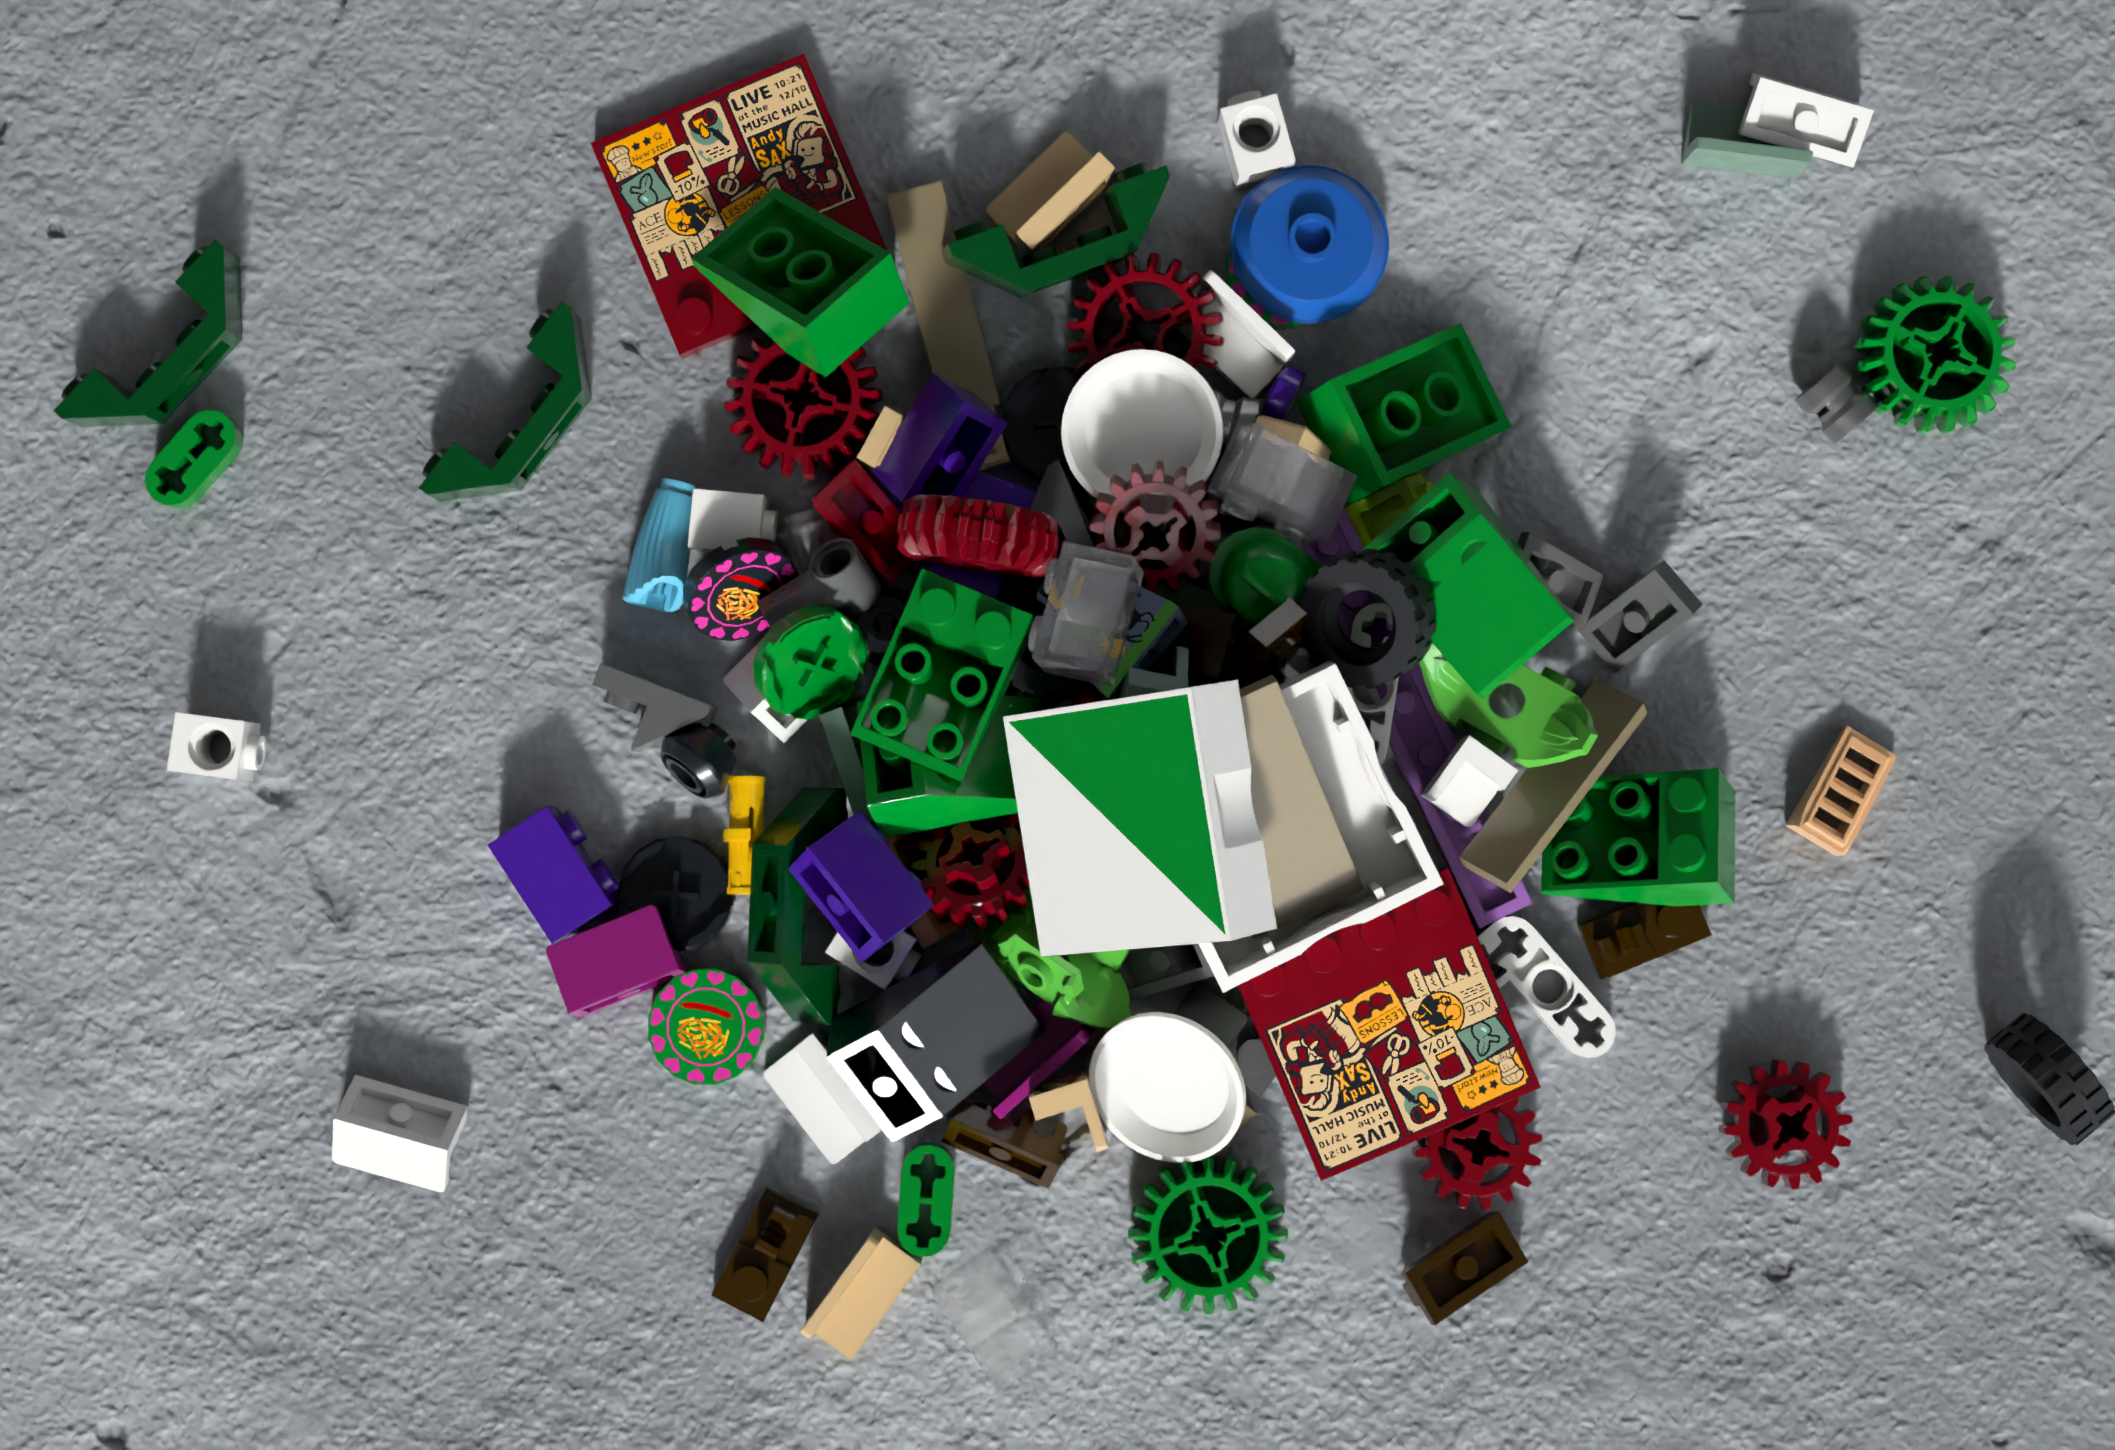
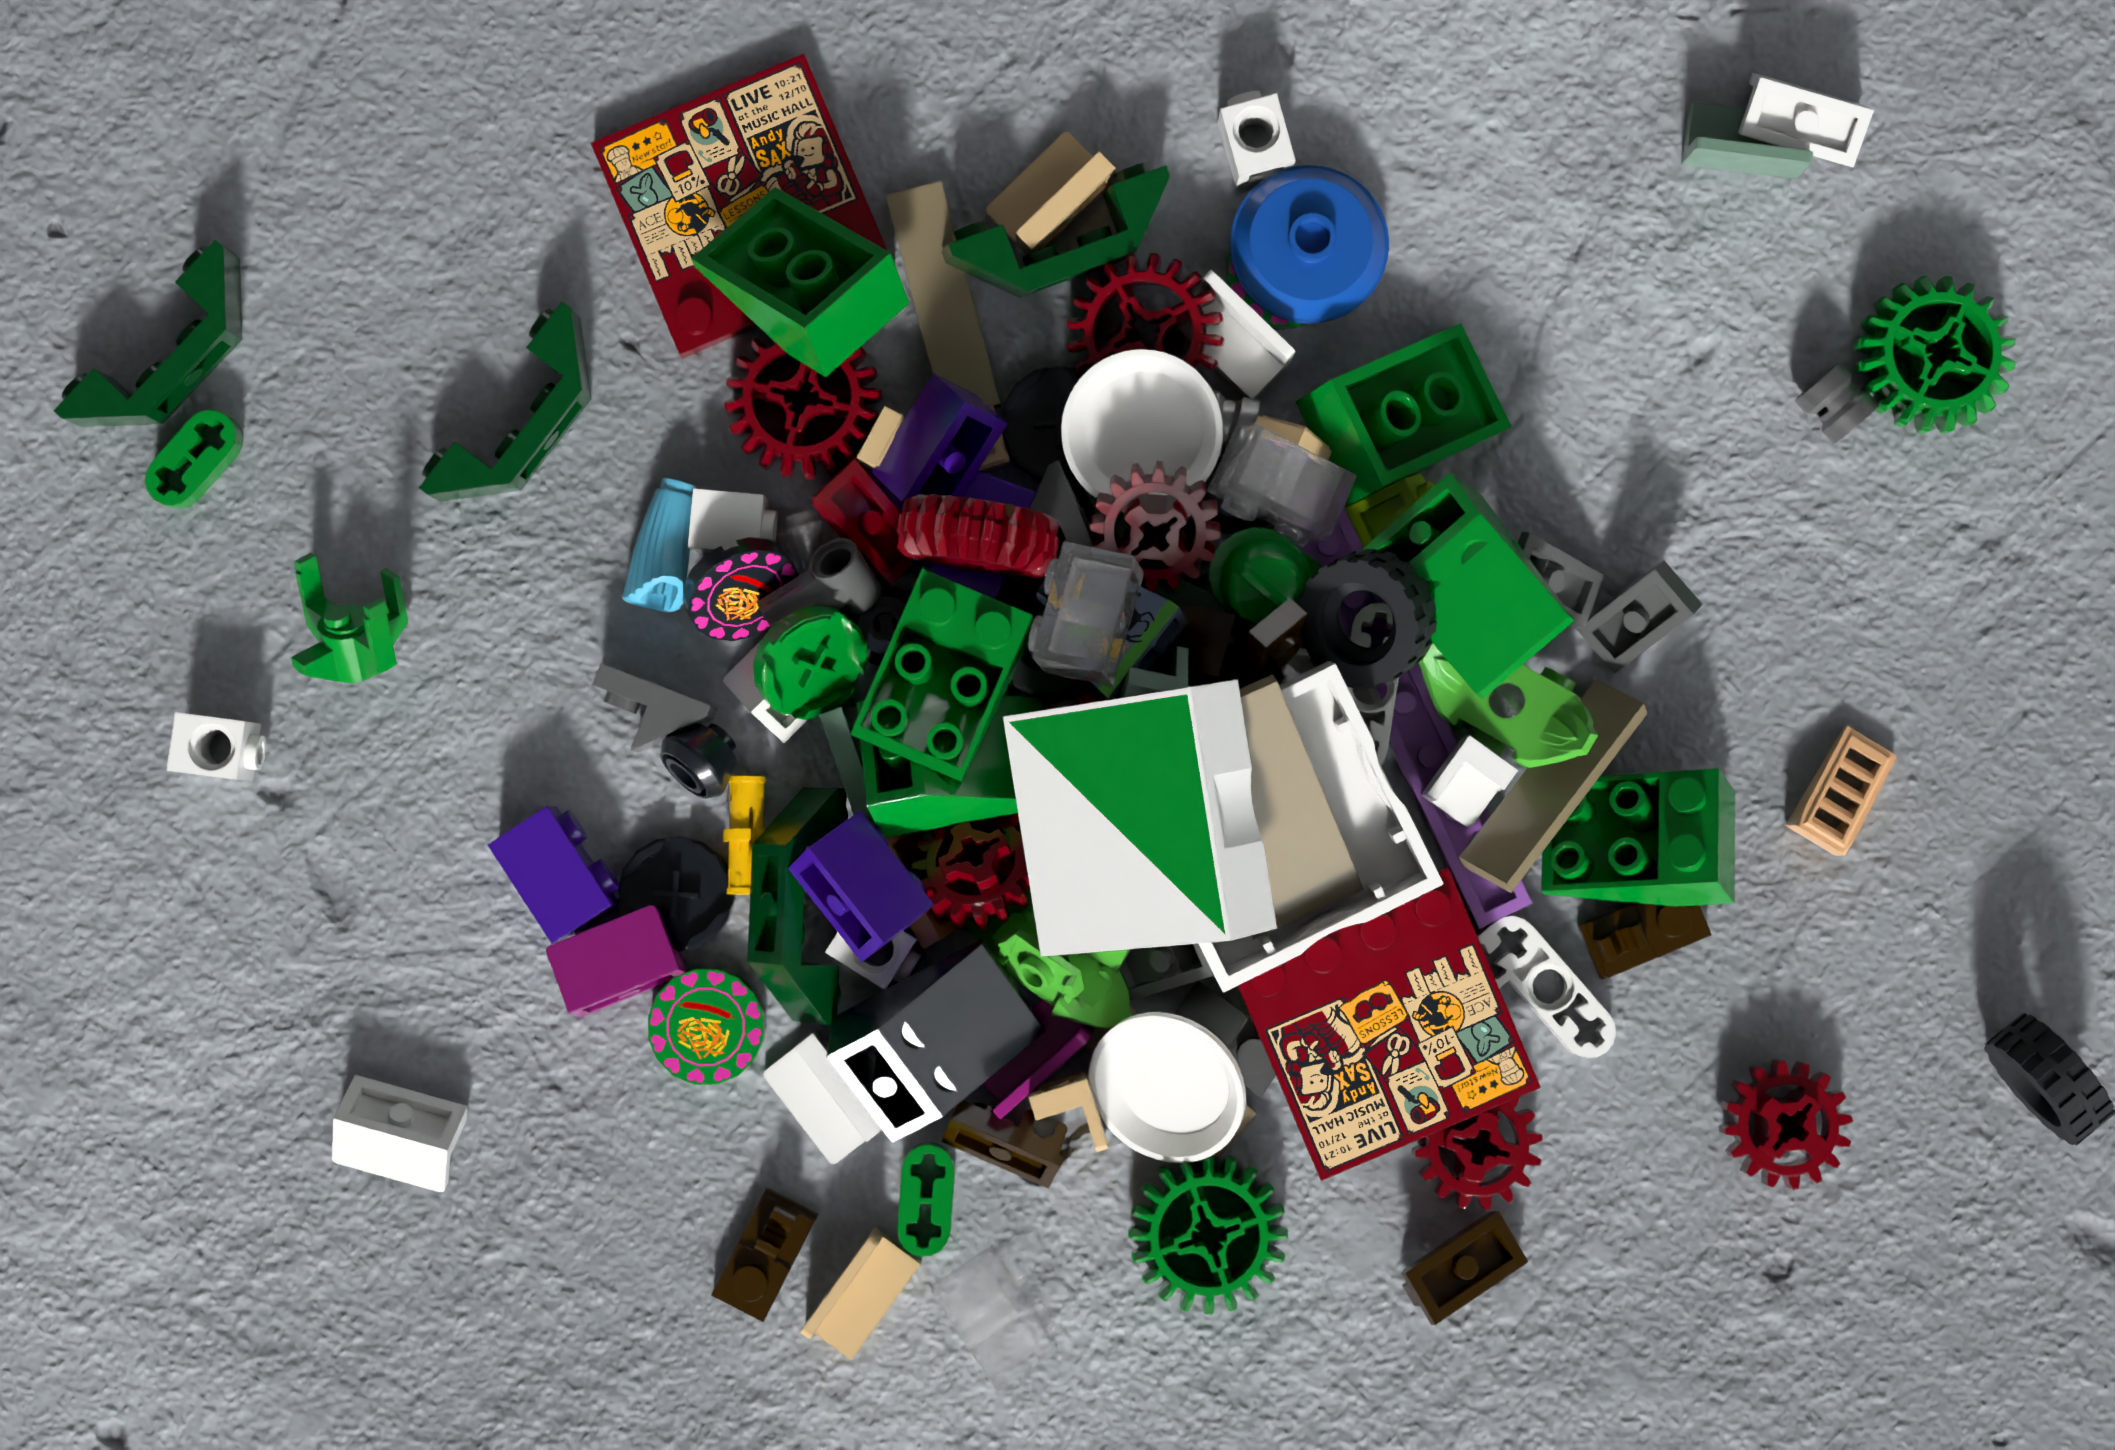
(352, 638): none -> green piece
(1283, 393): dark purple tile -> none

